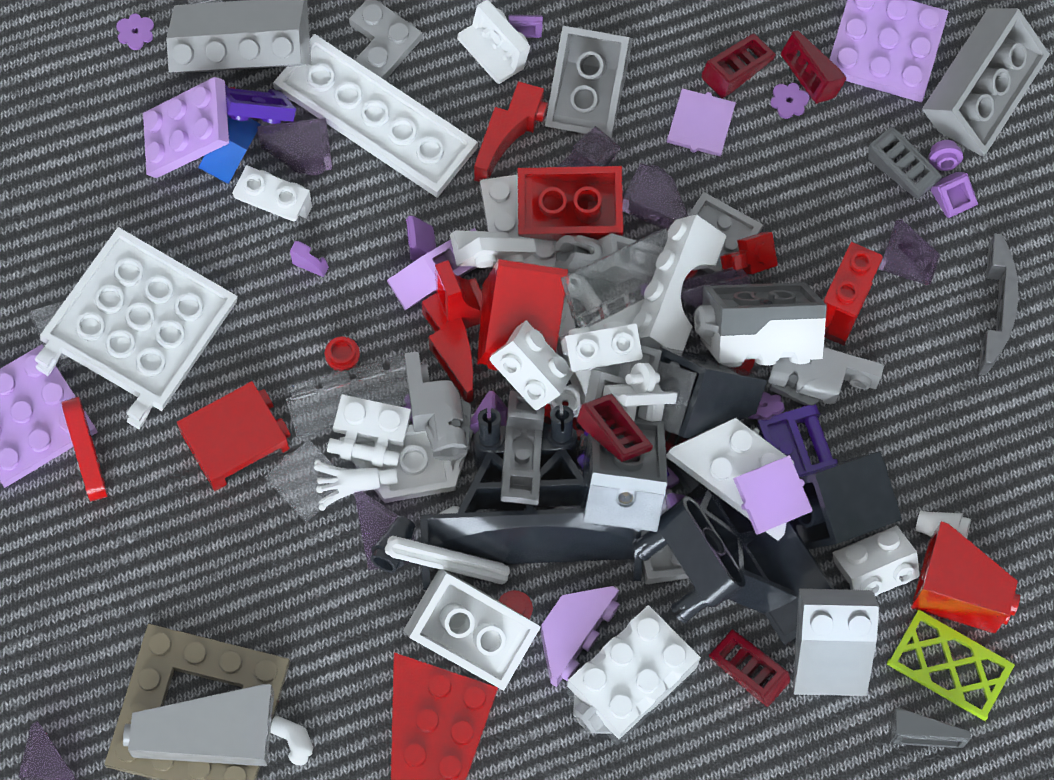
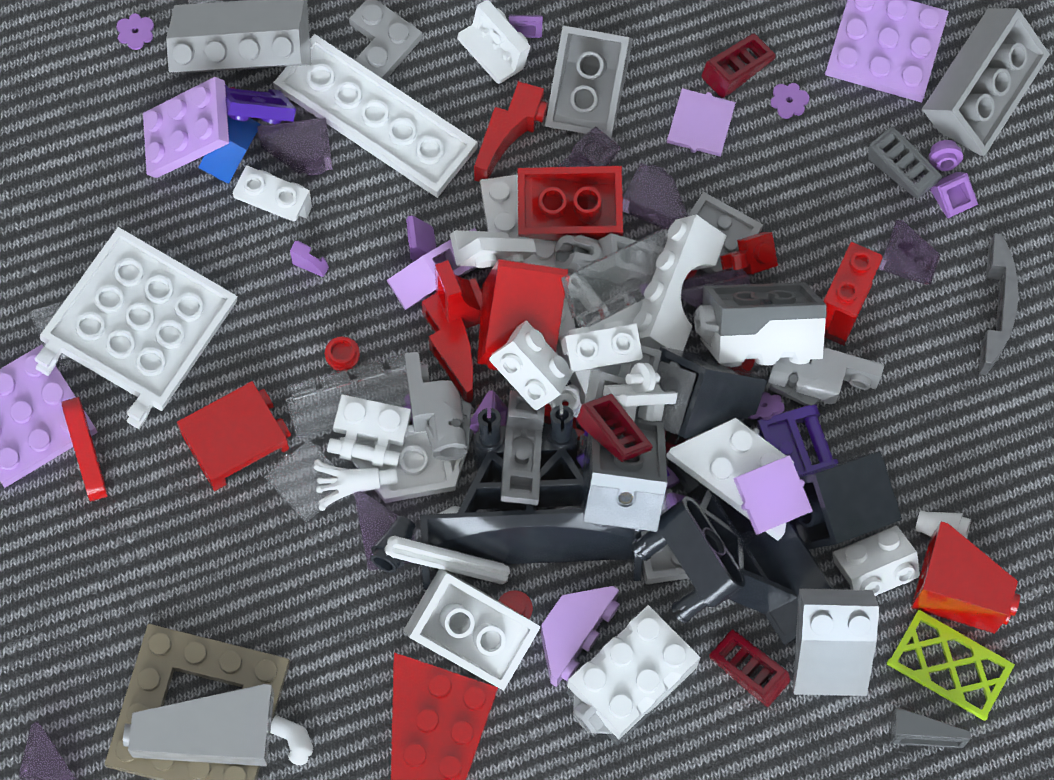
(821, 76): dark red slope -> none

